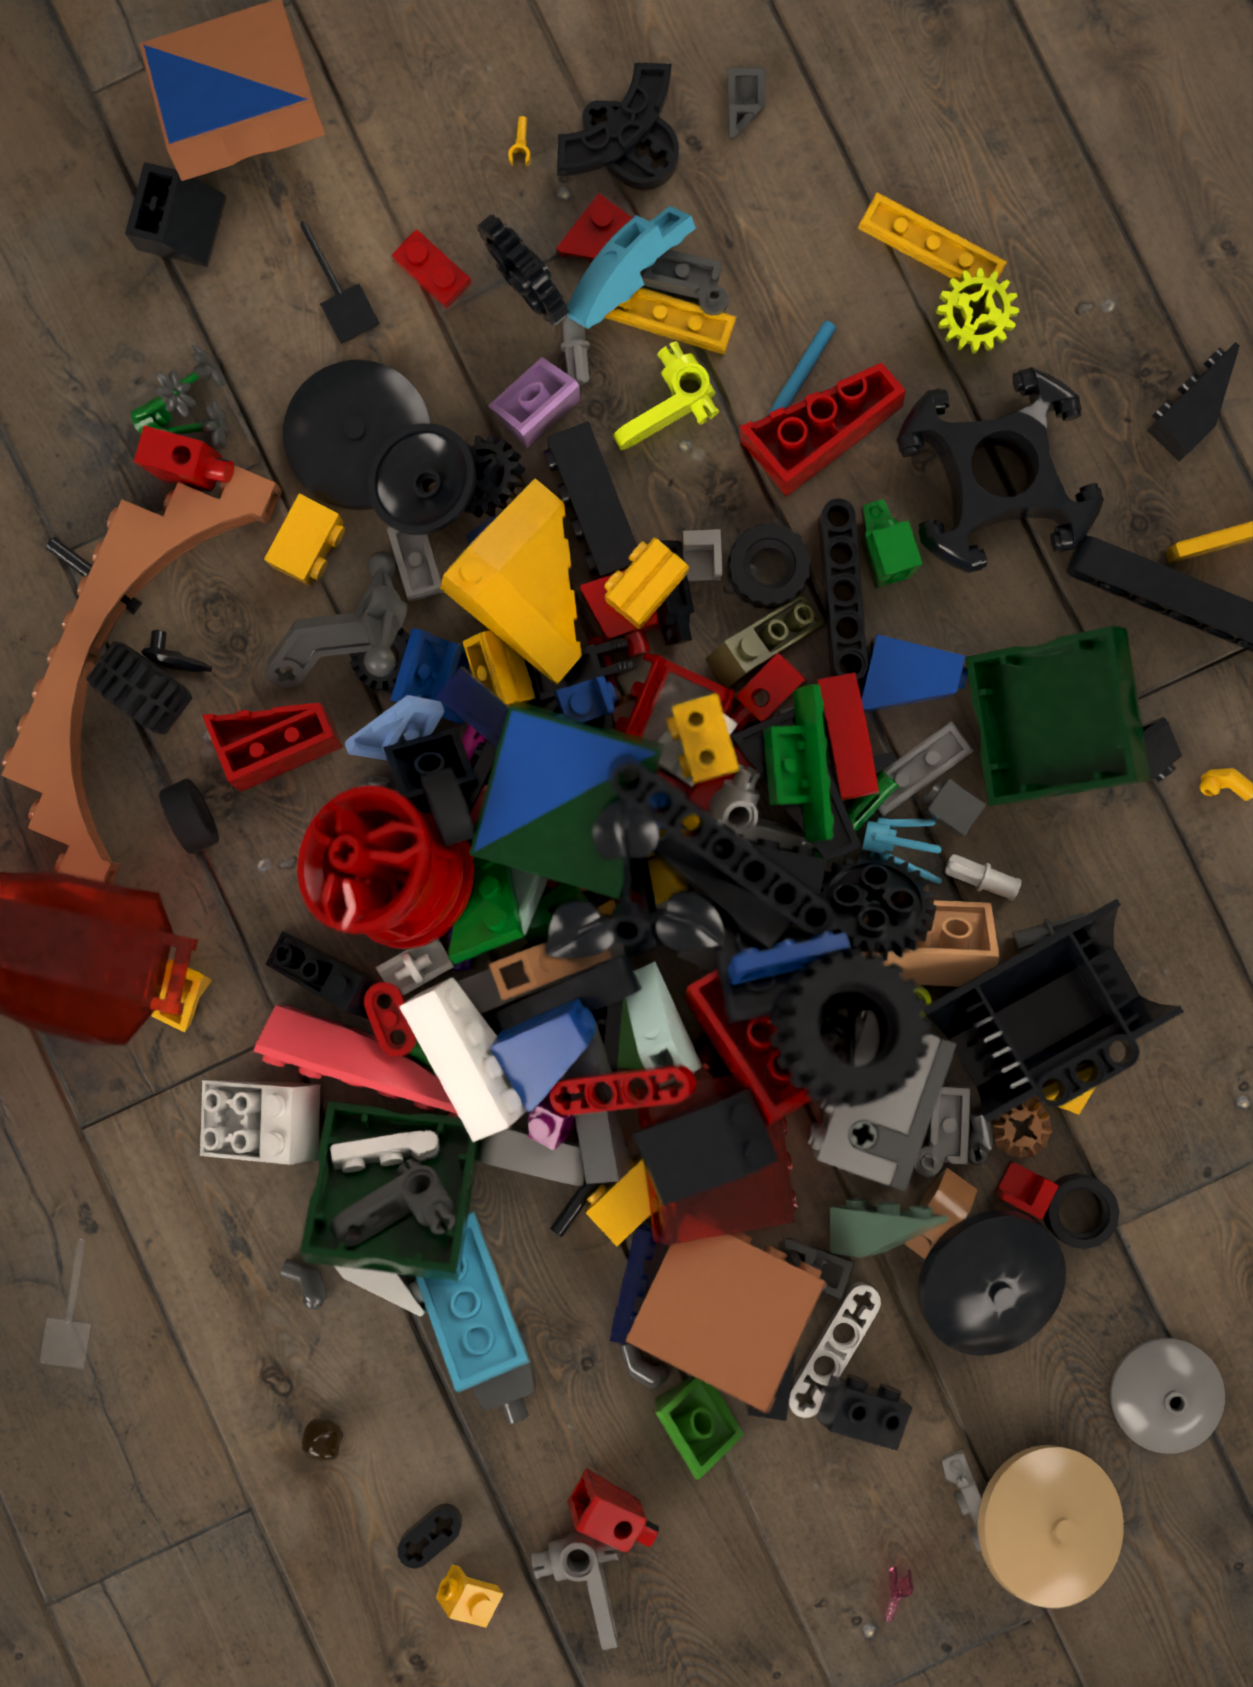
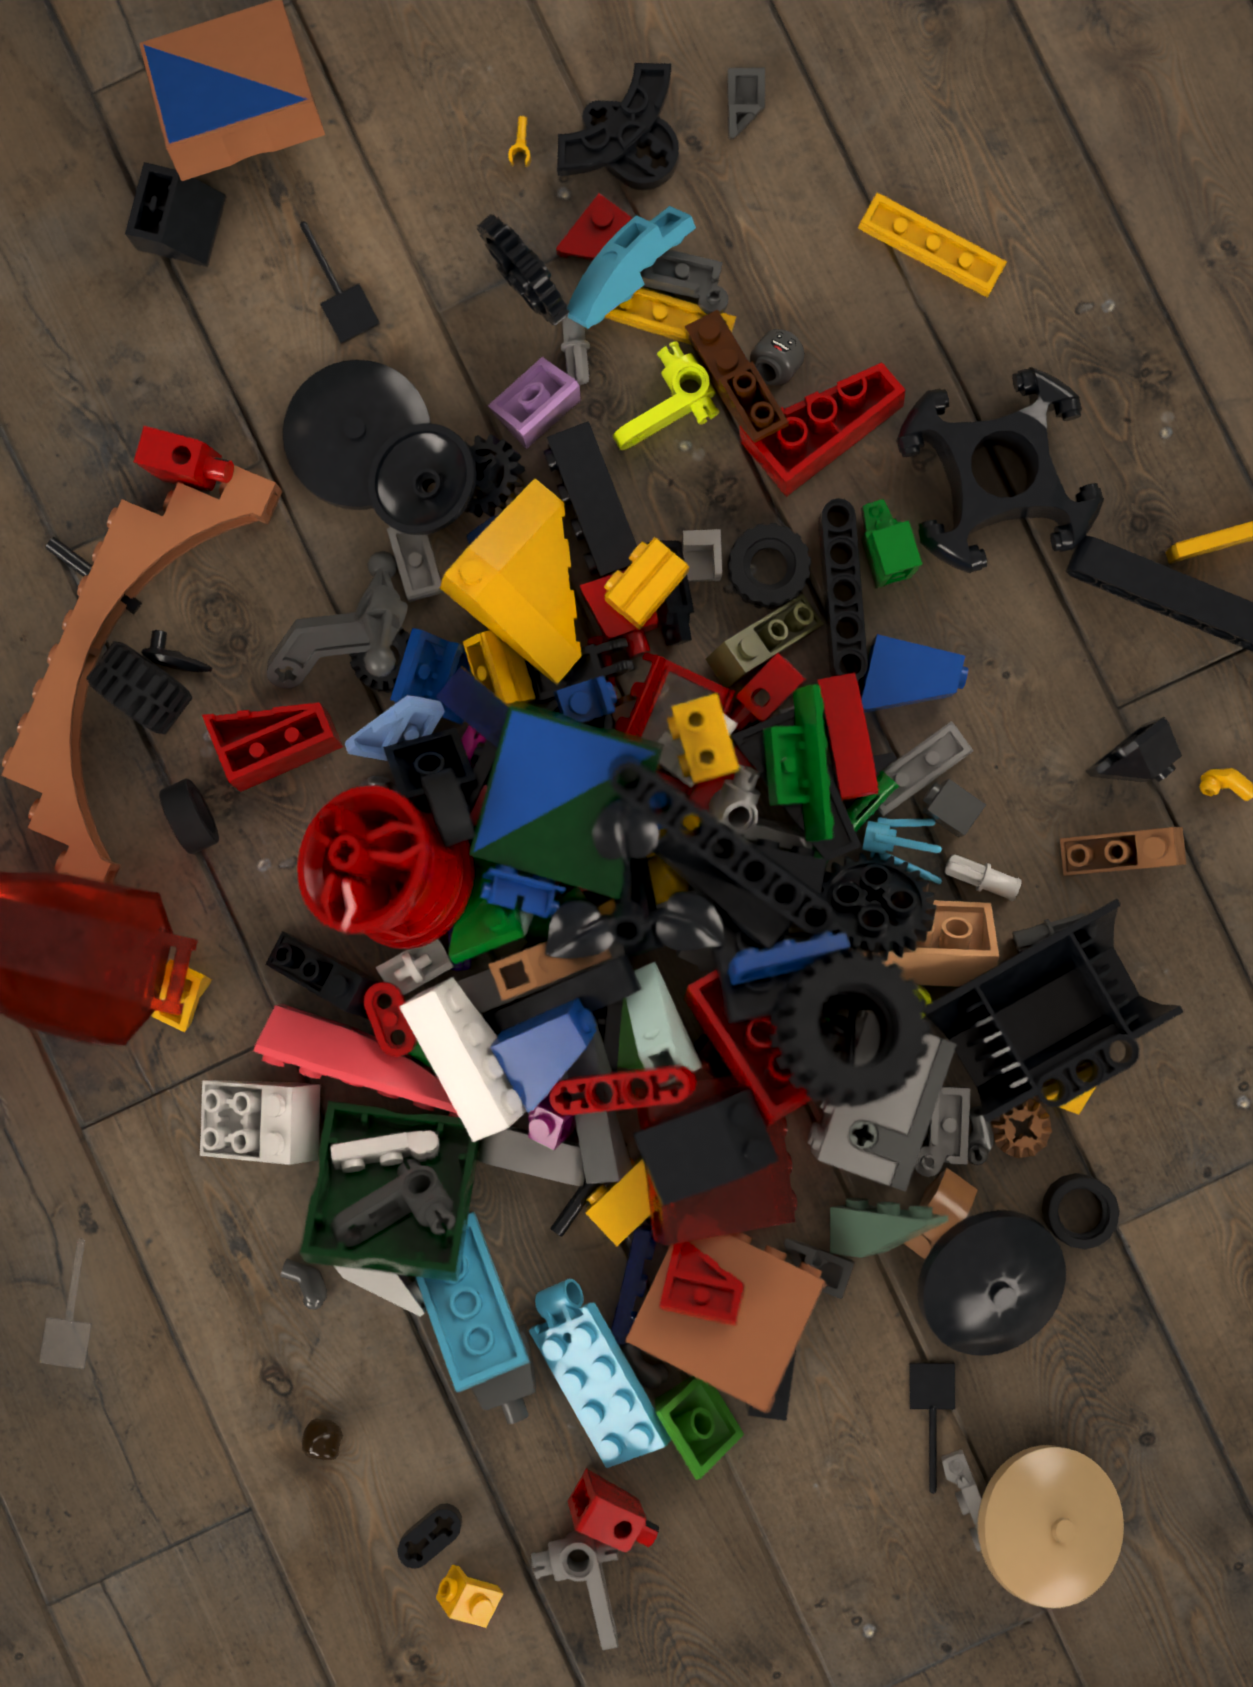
(173, 394): dark grey plant -> none
(305, 540): yellow brick -> none
(431, 269): red plate -> none
(507, 885): none -> blue hinge
(595, 1376): none -> medium azure hinge
(700, 1287): none -> red wing
(735, 378): none -> reddish brown slope
(778, 356): none -> dark grey head
(804, 366): dark azure bar -> none
(828, 1346): white beam -> none
(864, 1411): black brick -> none
(899, 1589): clear pink hand -> none
(932, 1389): none -> black piece
(991, 315): neon yellow gear -> none
(1026, 1190): red panel -> none
(1058, 717): dark green tile -> none
(1123, 851): none -> medium nougat slope
(1150, 1379): light grey dish -> none
(1196, 412): black slope -> none

